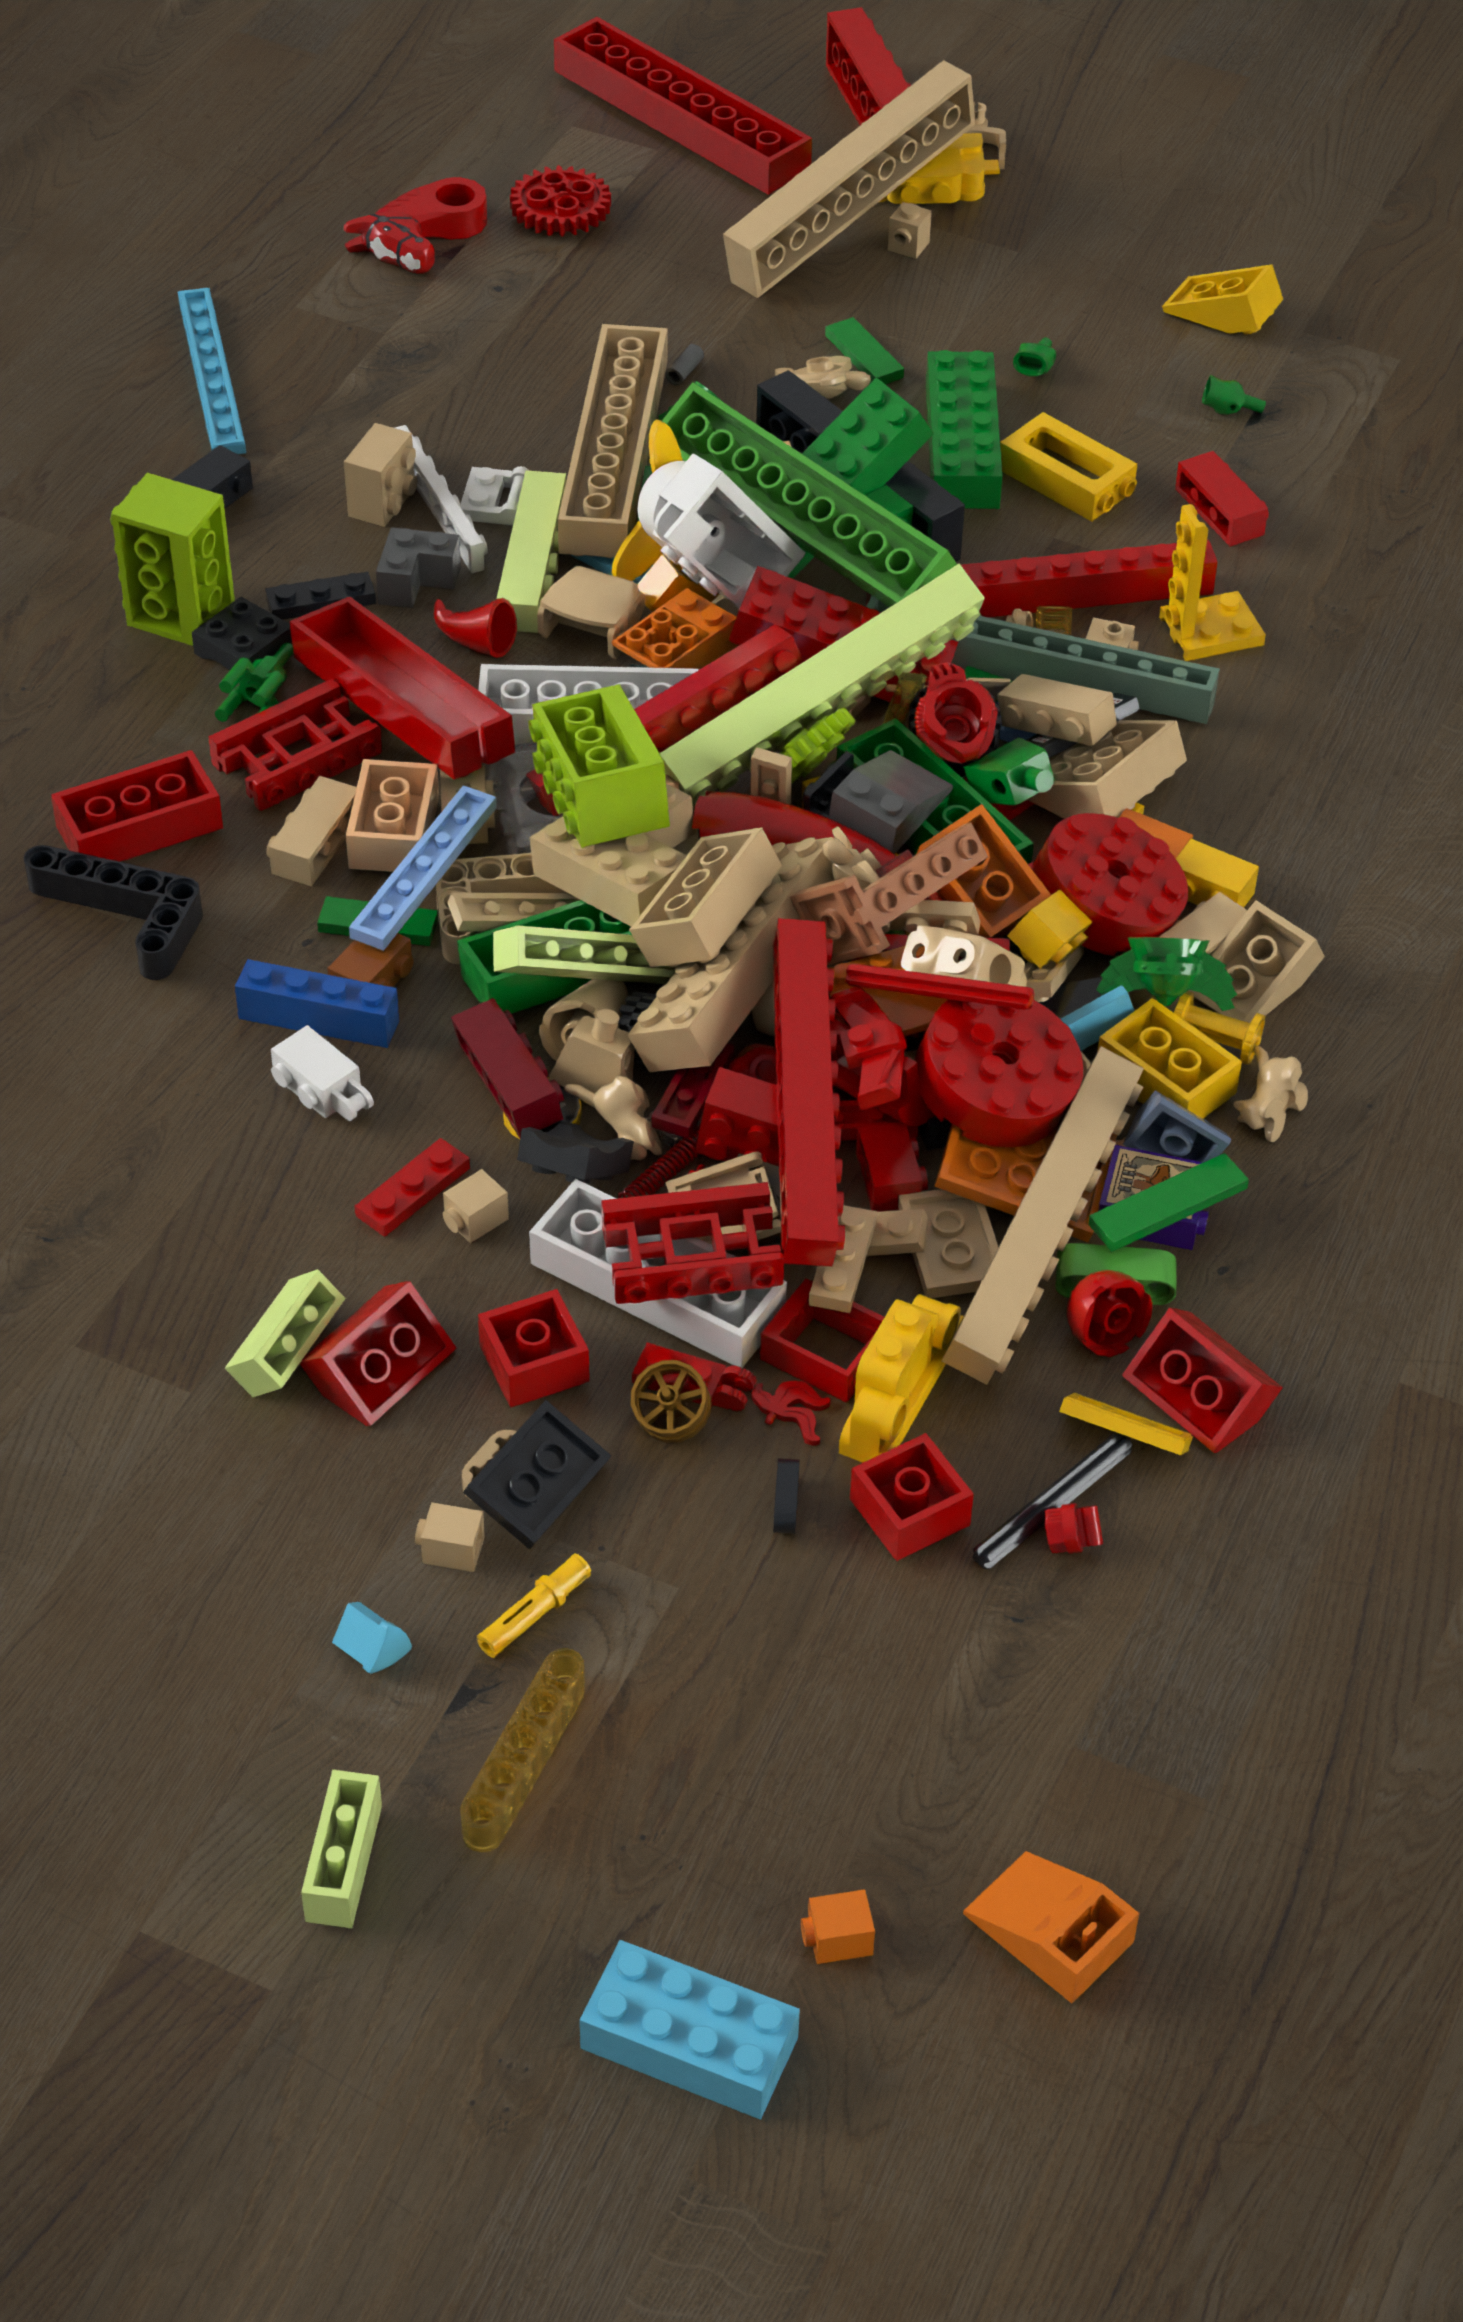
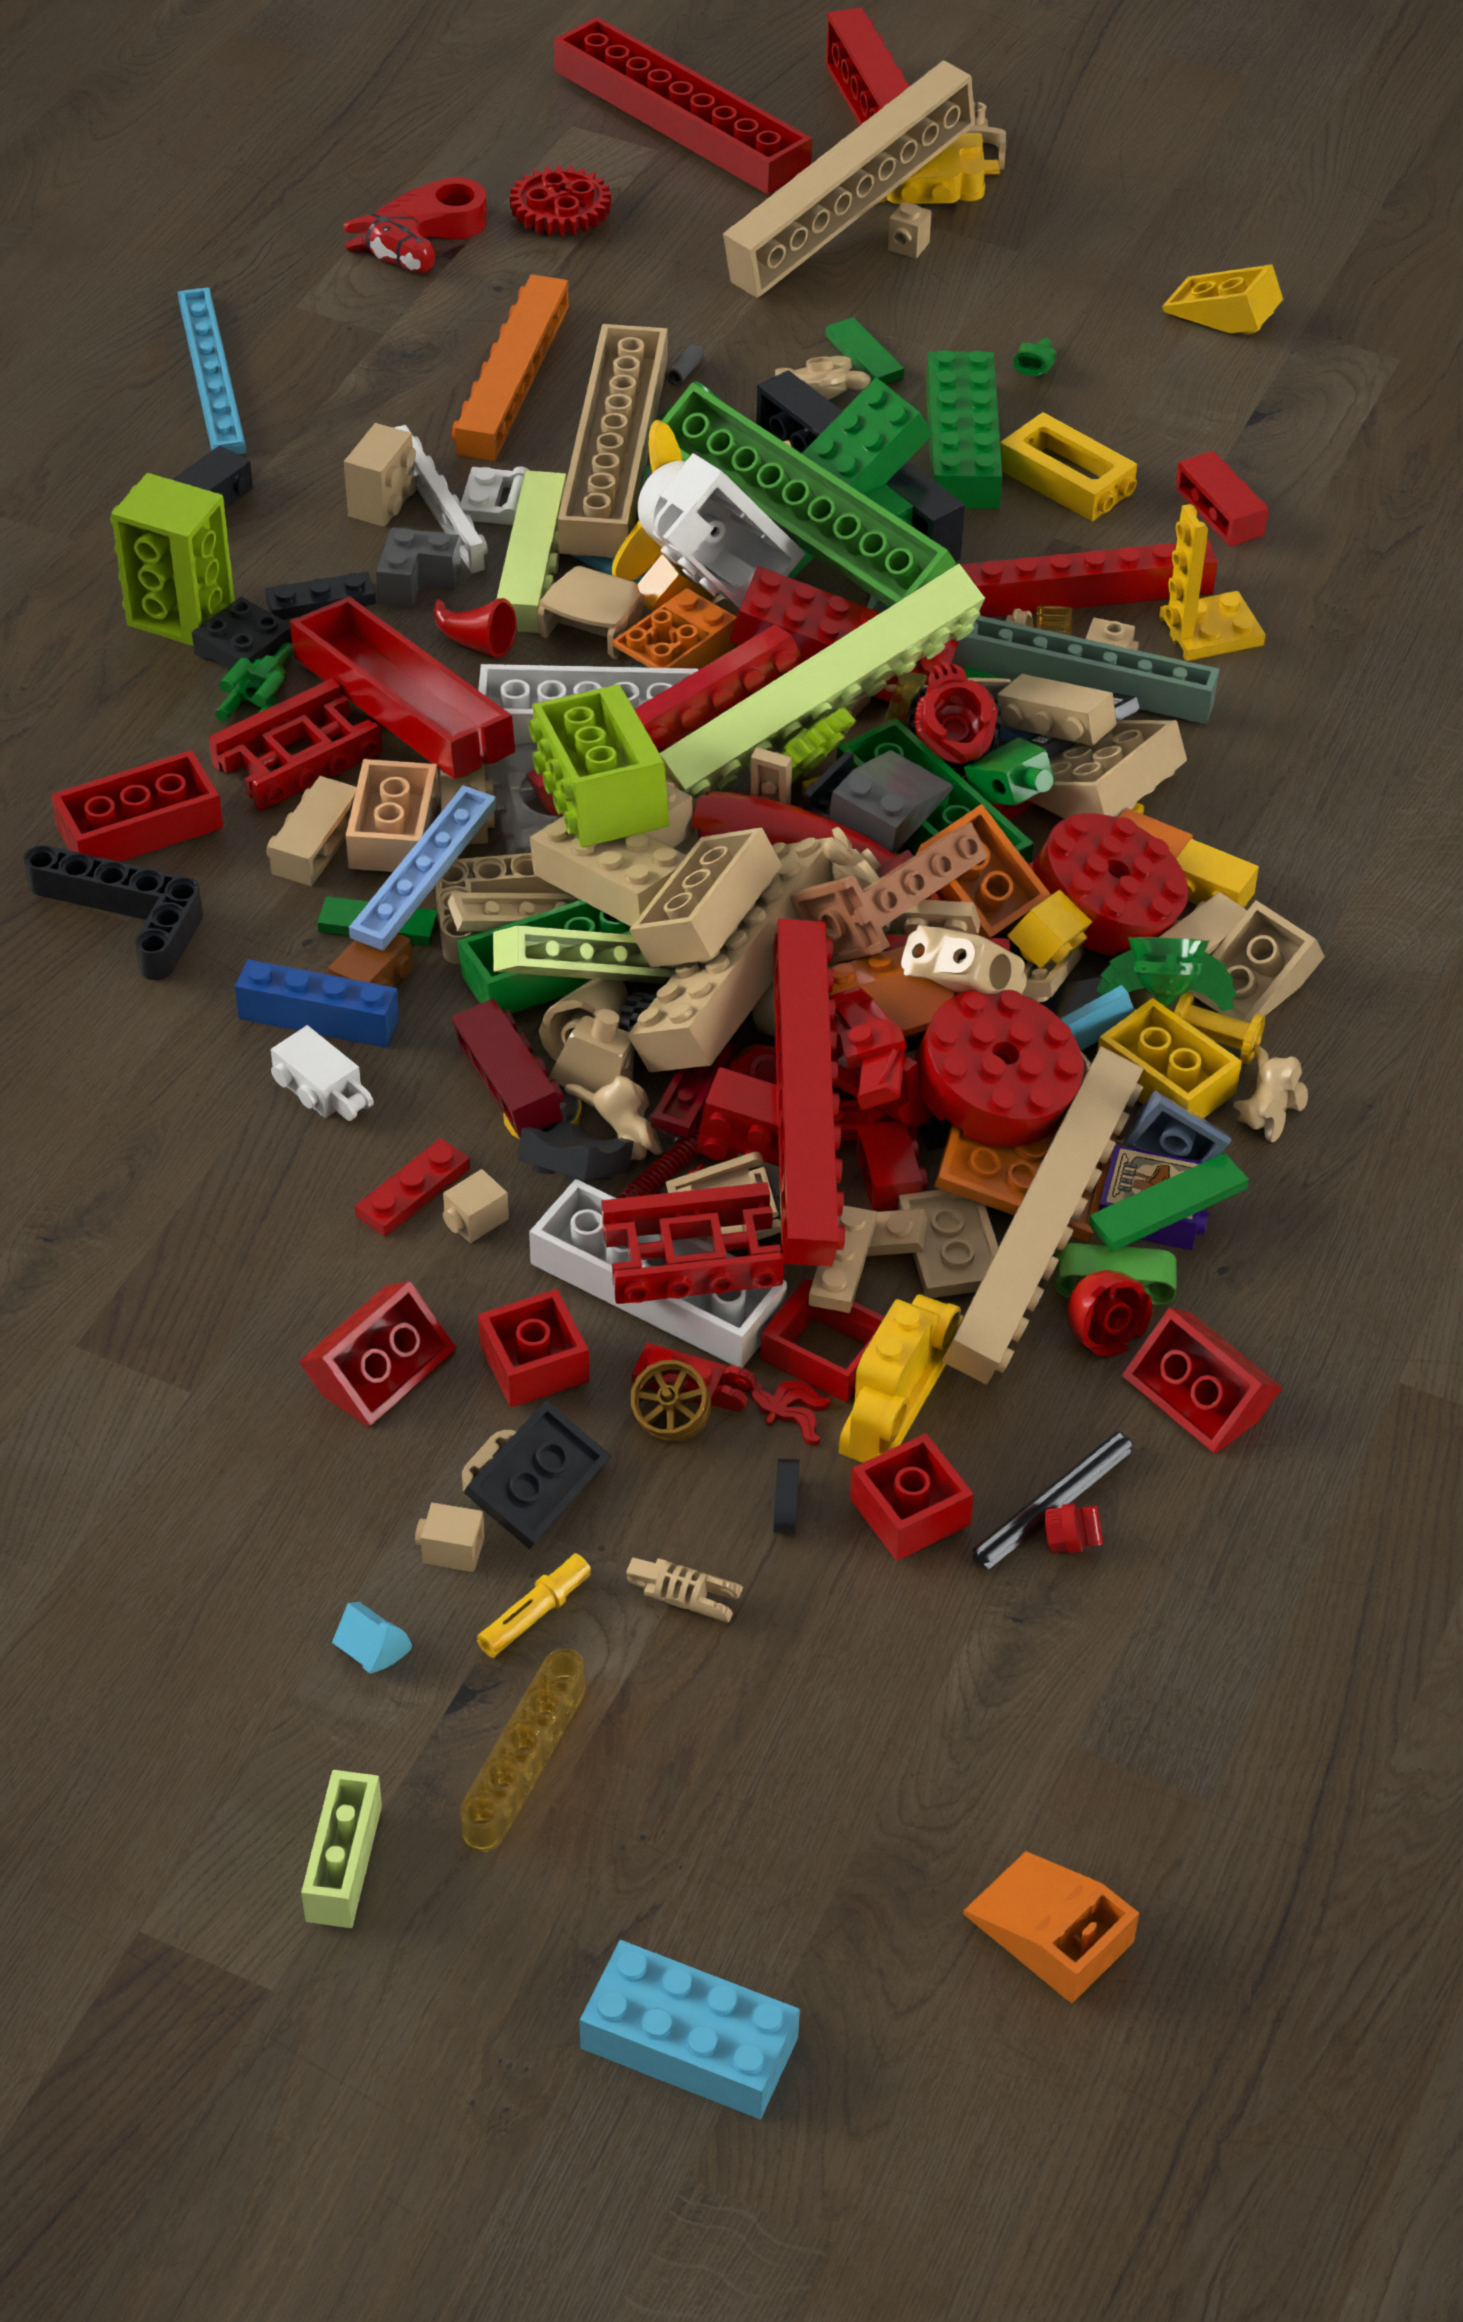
(285, 1333): yellowish green brick -> none
(511, 368): none -> orange brick
(683, 1587): none -> tan hinge
(839, 1926): orange brick -> none
(940, 986): red axle -> none
(1126, 1423): yellow tile -> none
(1229, 397): green piece -> none

